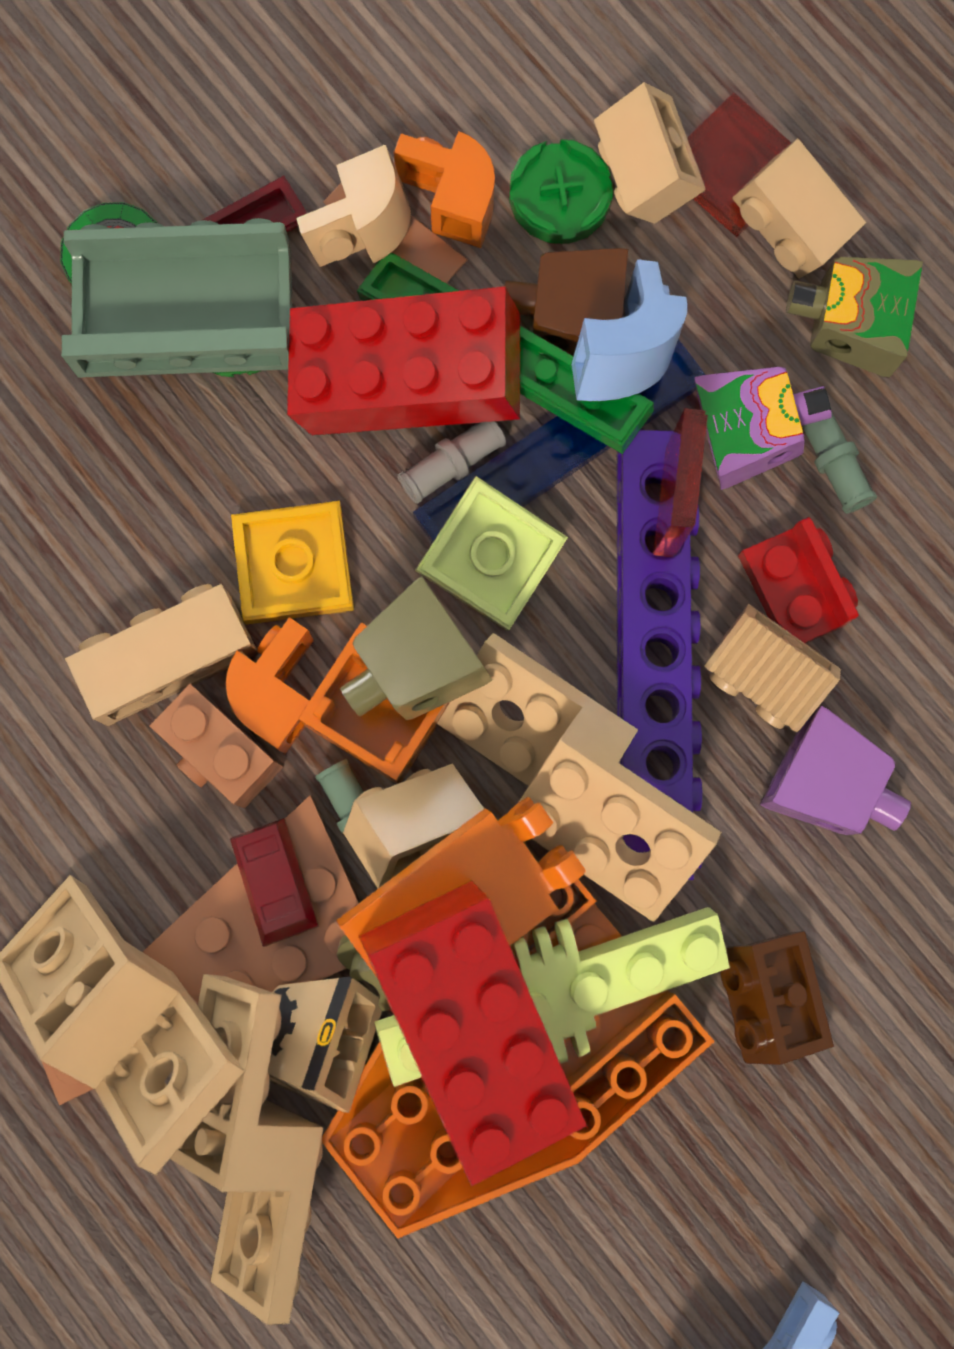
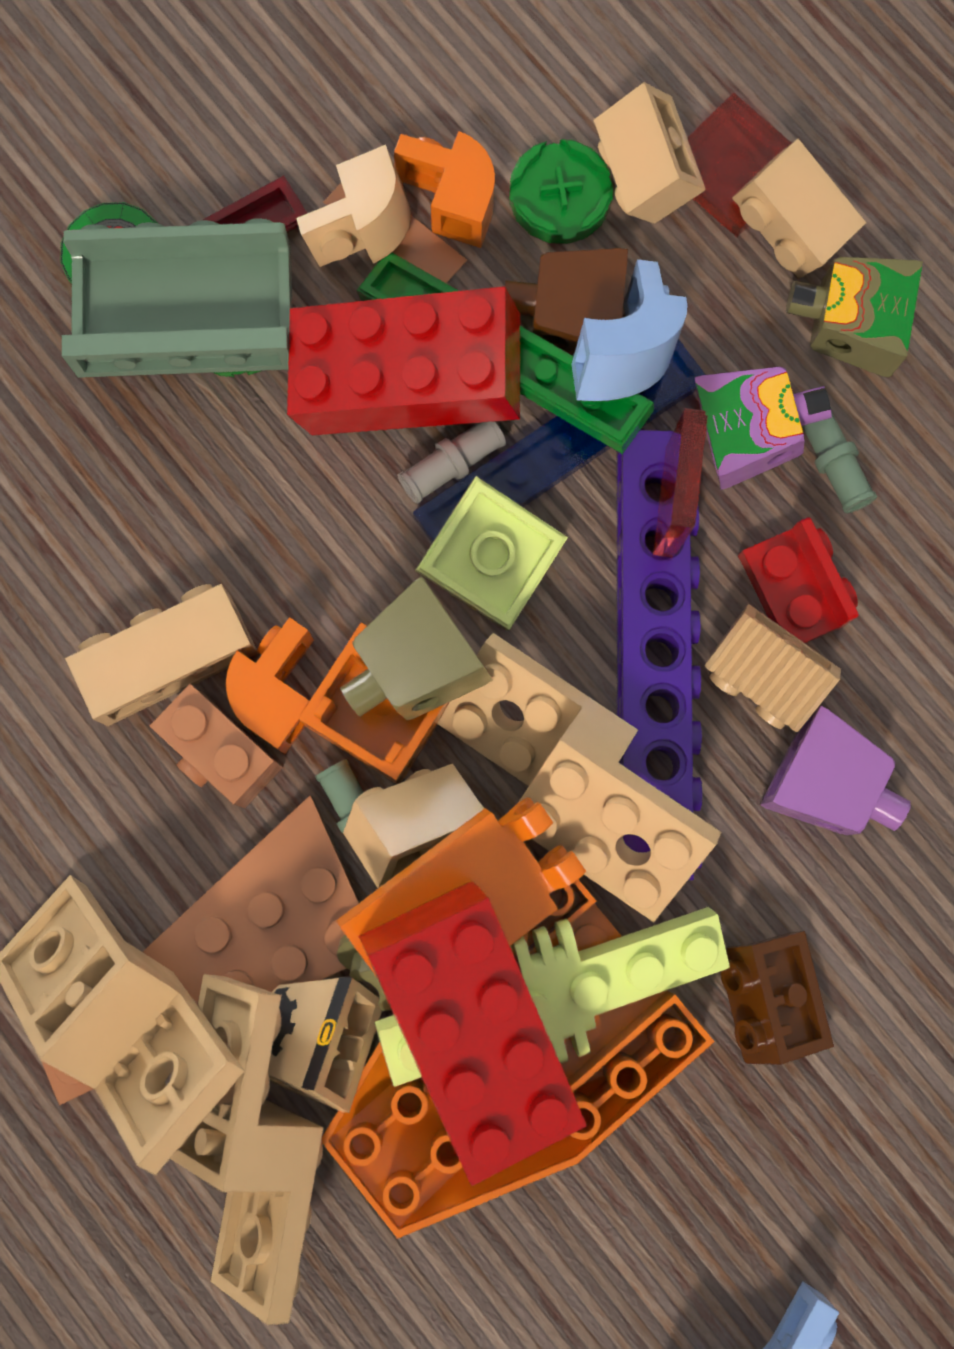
(274, 882): dark red tile -> none
(292, 562): yellow tile -> none

